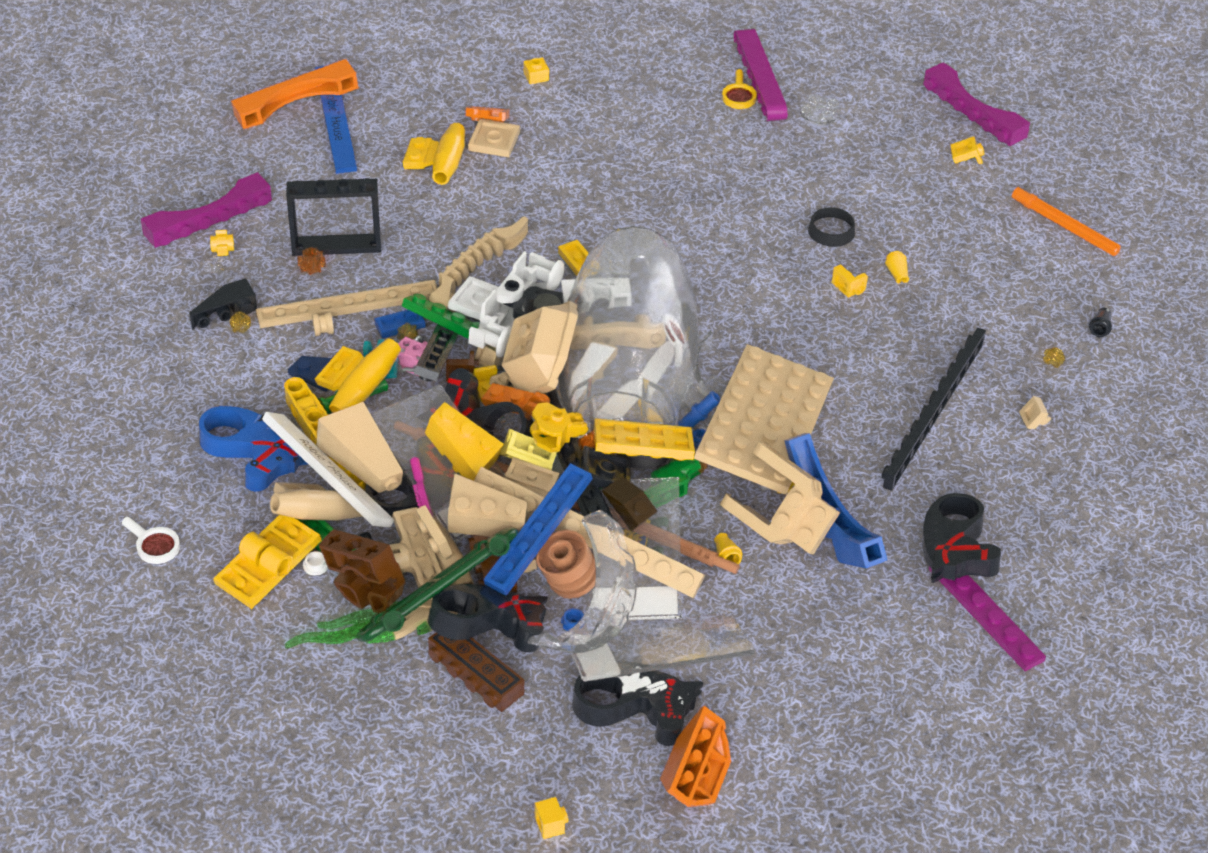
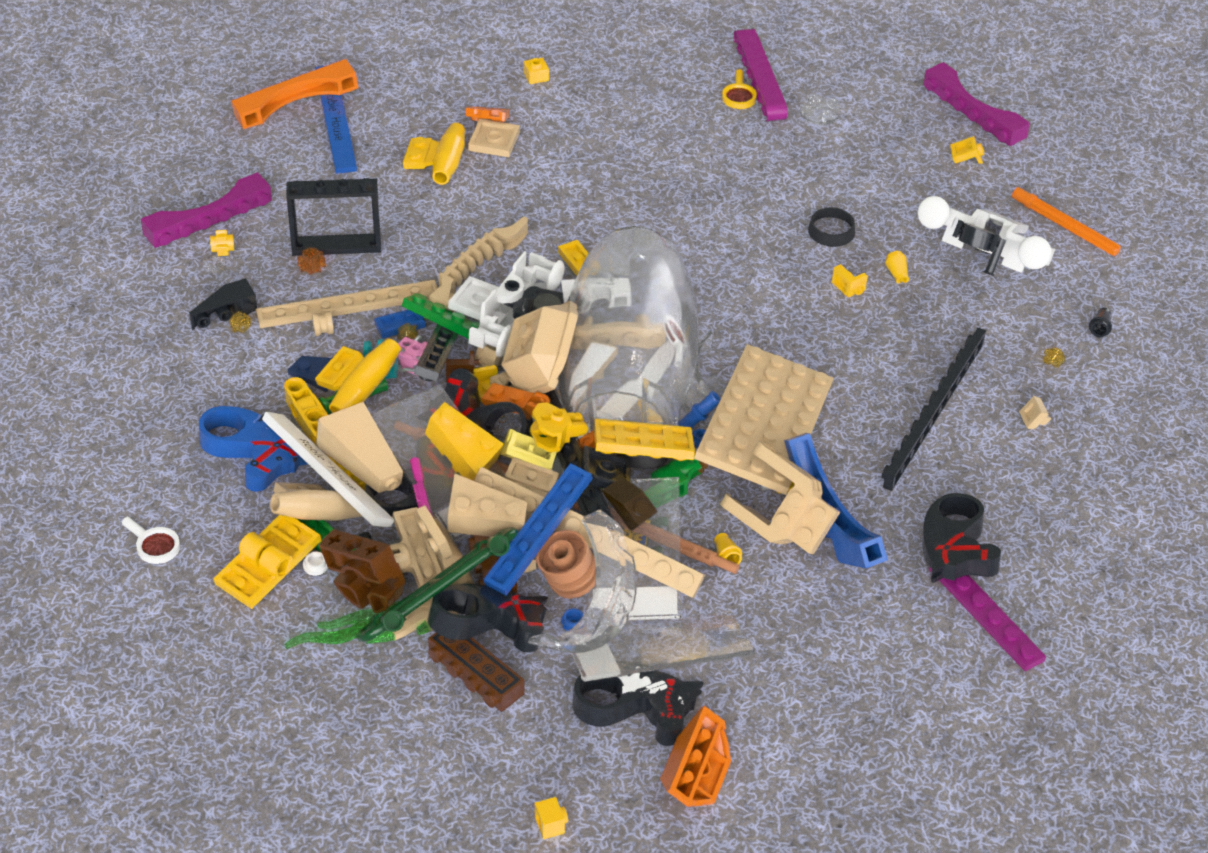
(963, 228): none -> white piece

